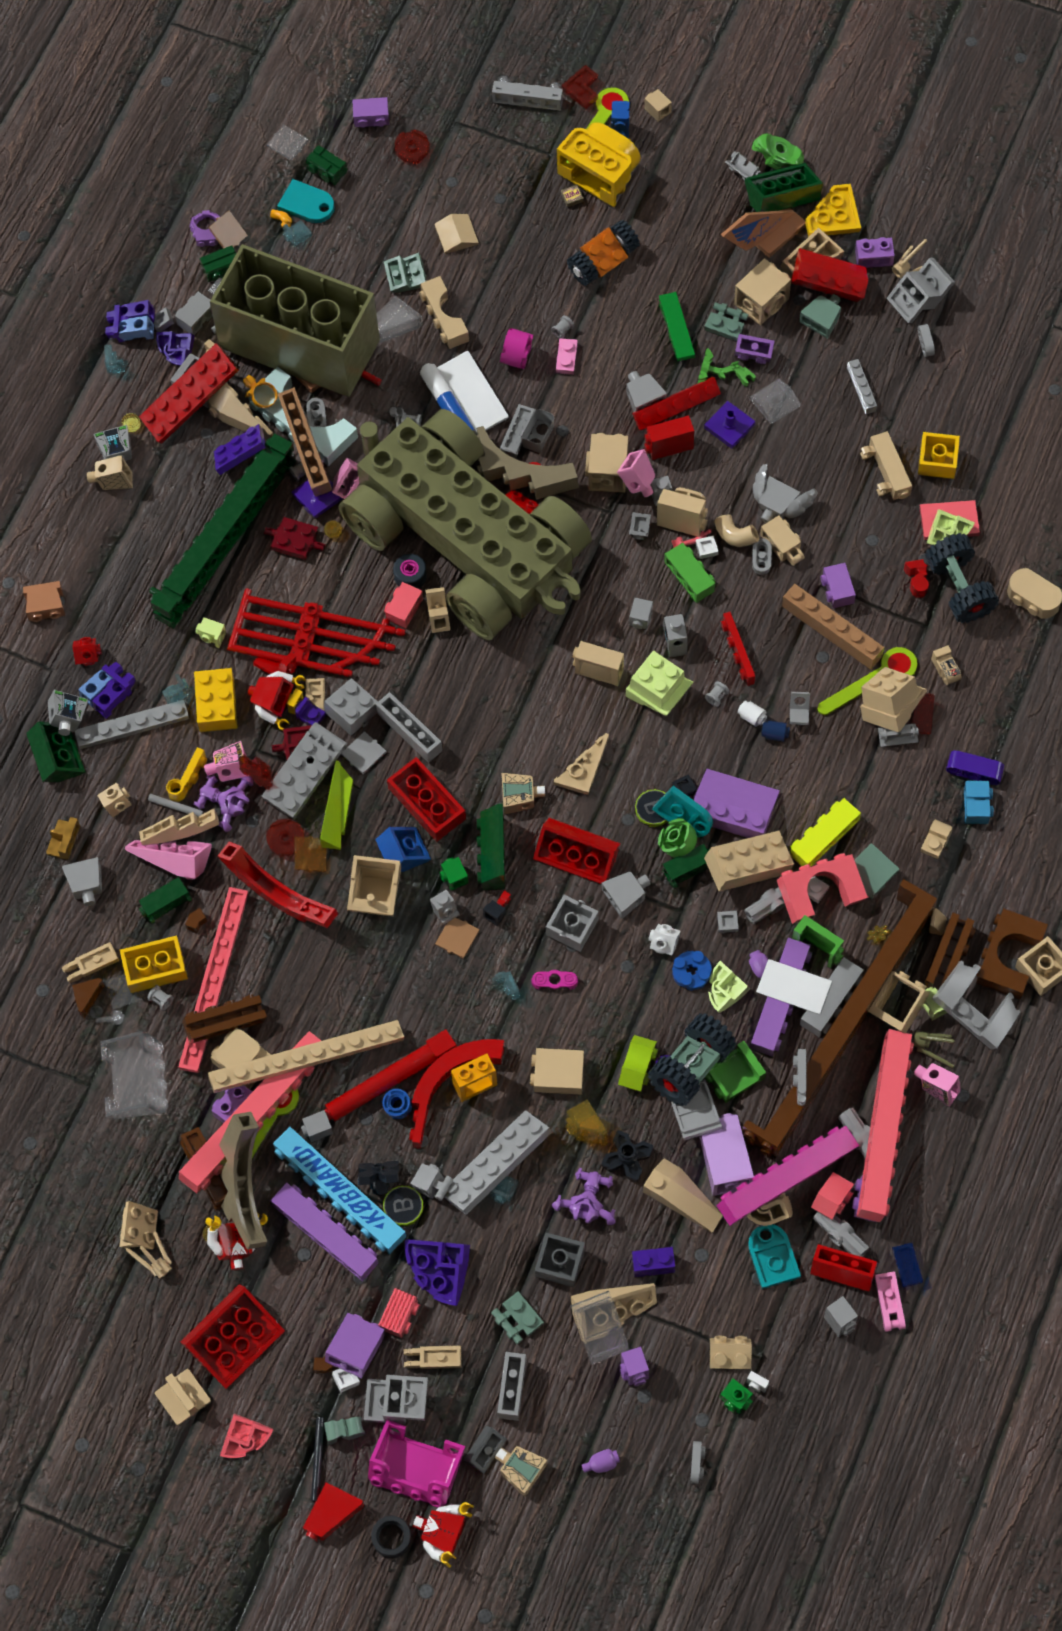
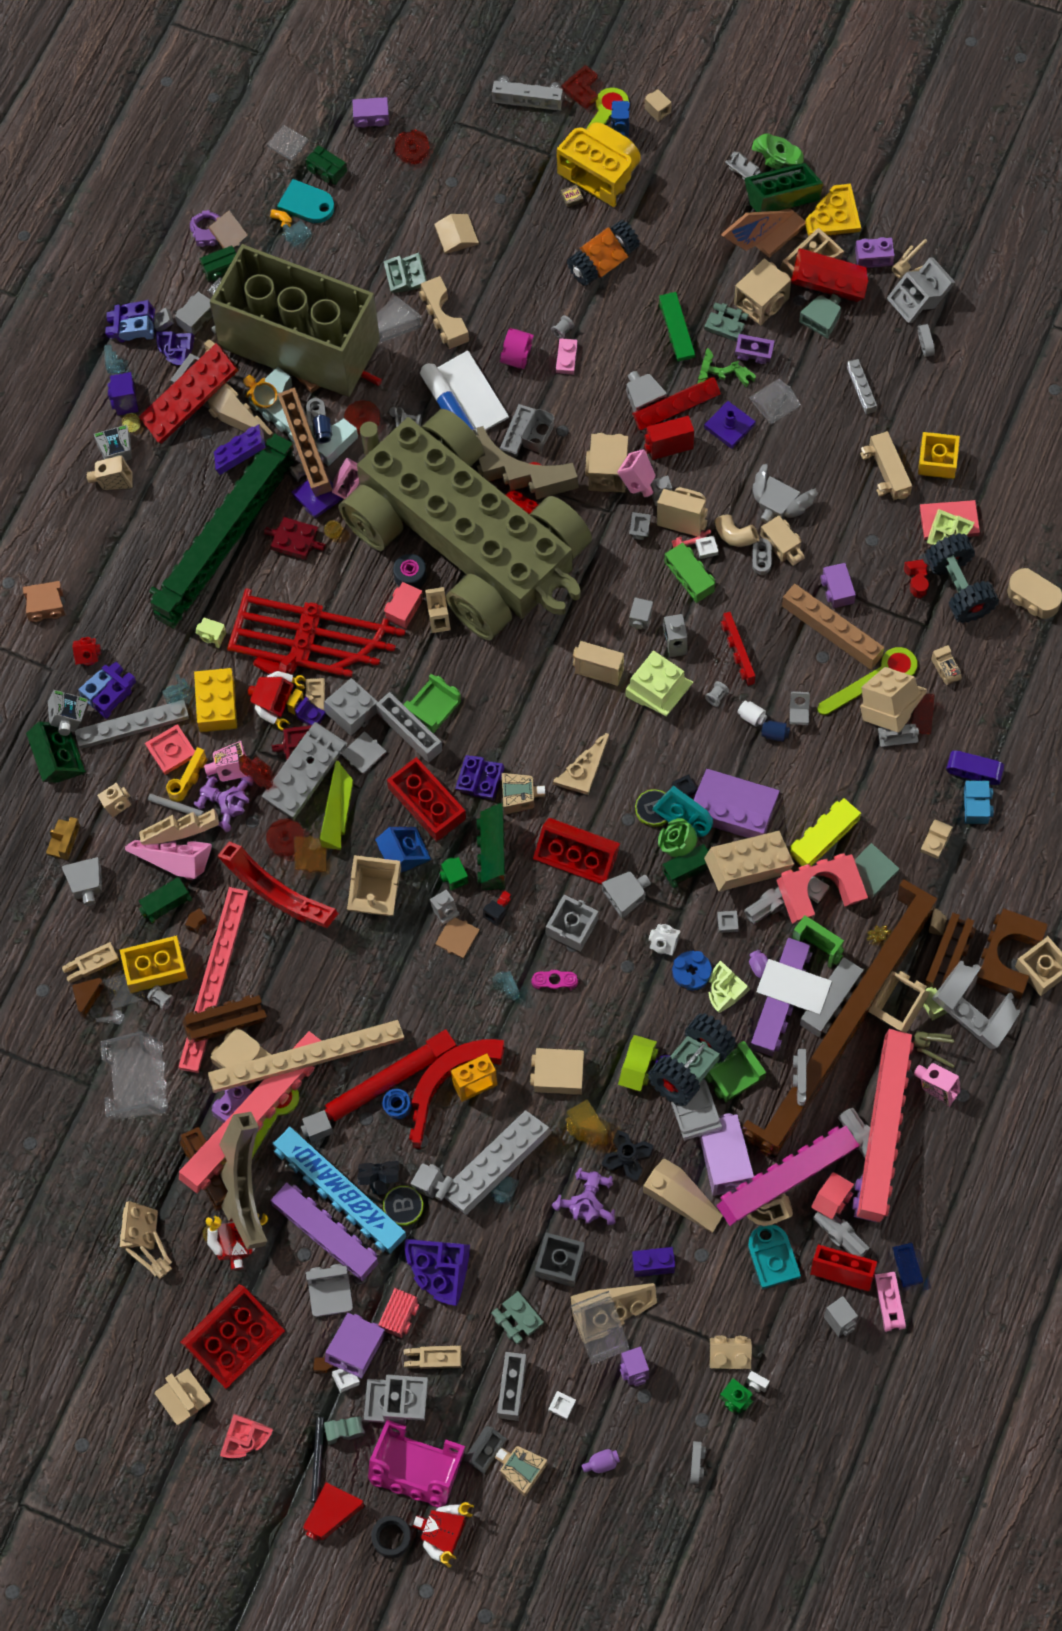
(122, 394): none -> dark purple brick
(170, 749): none -> coral plate
(322, 429): none -> dark blue brick
(329, 1290): none -> light grey bracket
(362, 408): none -> clear red plate
(434, 703): none -> bright green panel
(479, 777): none -> dark purple slope
(562, 1405): none -> white plate

